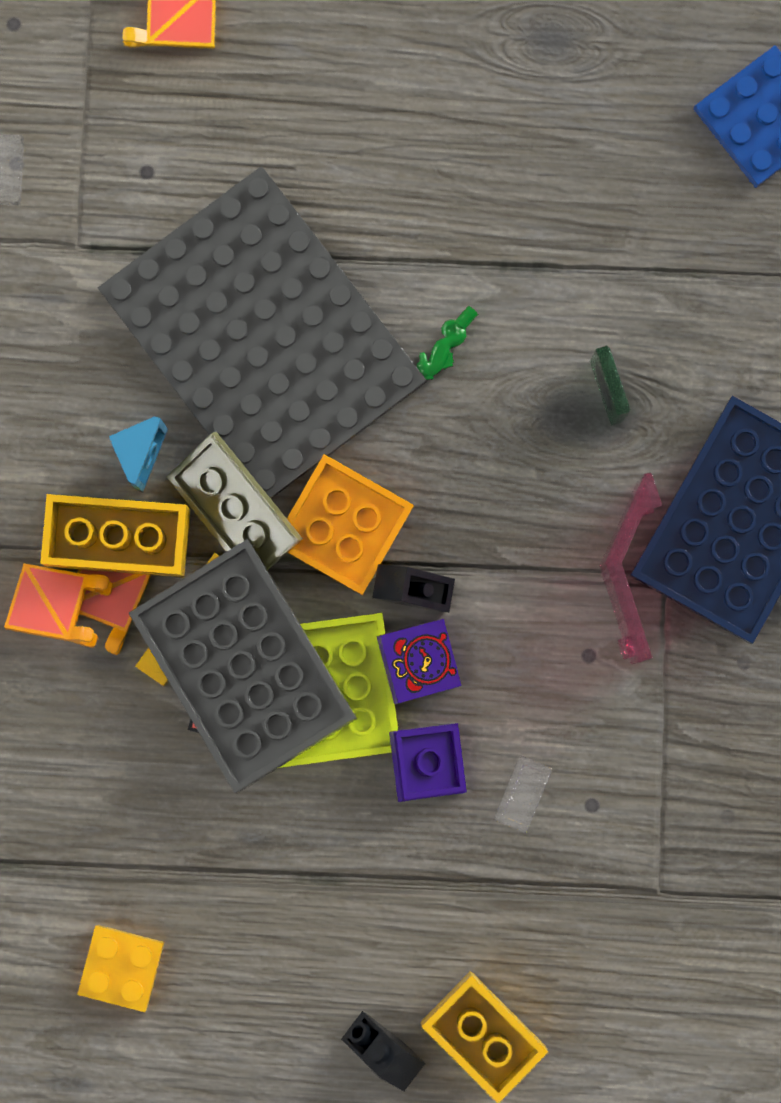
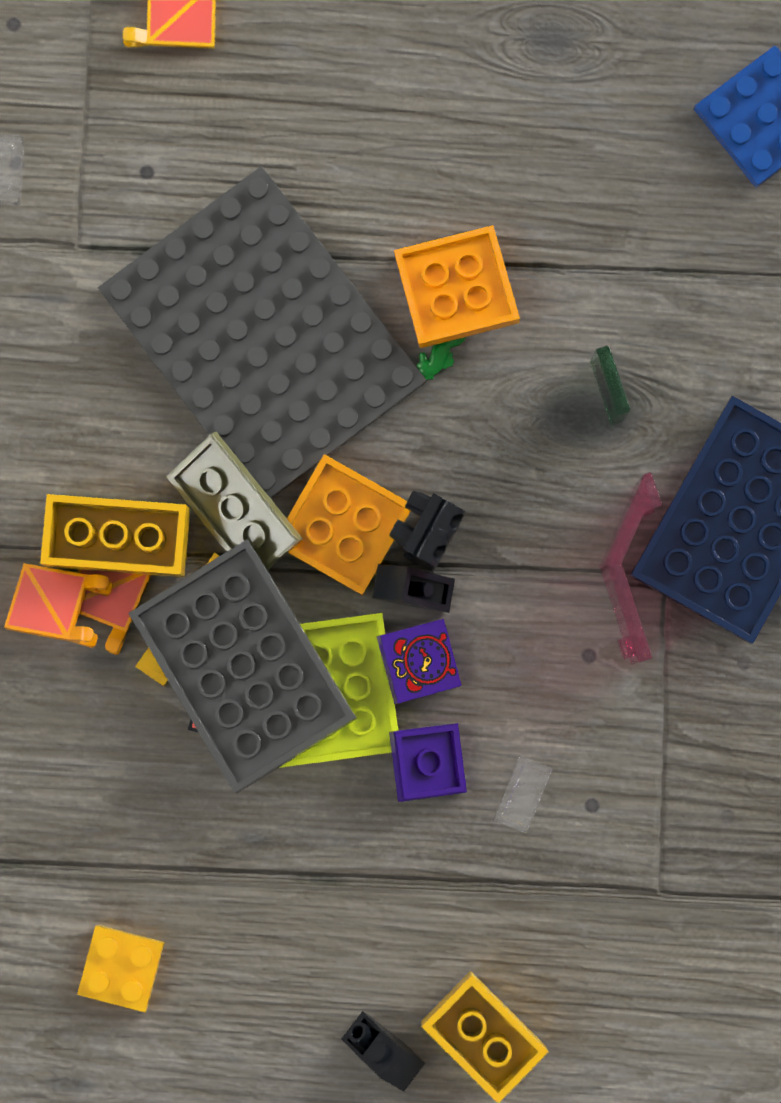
(138, 449): dark azure slope -> none
(433, 531): none -> black hips
(456, 286): none -> light orange plate

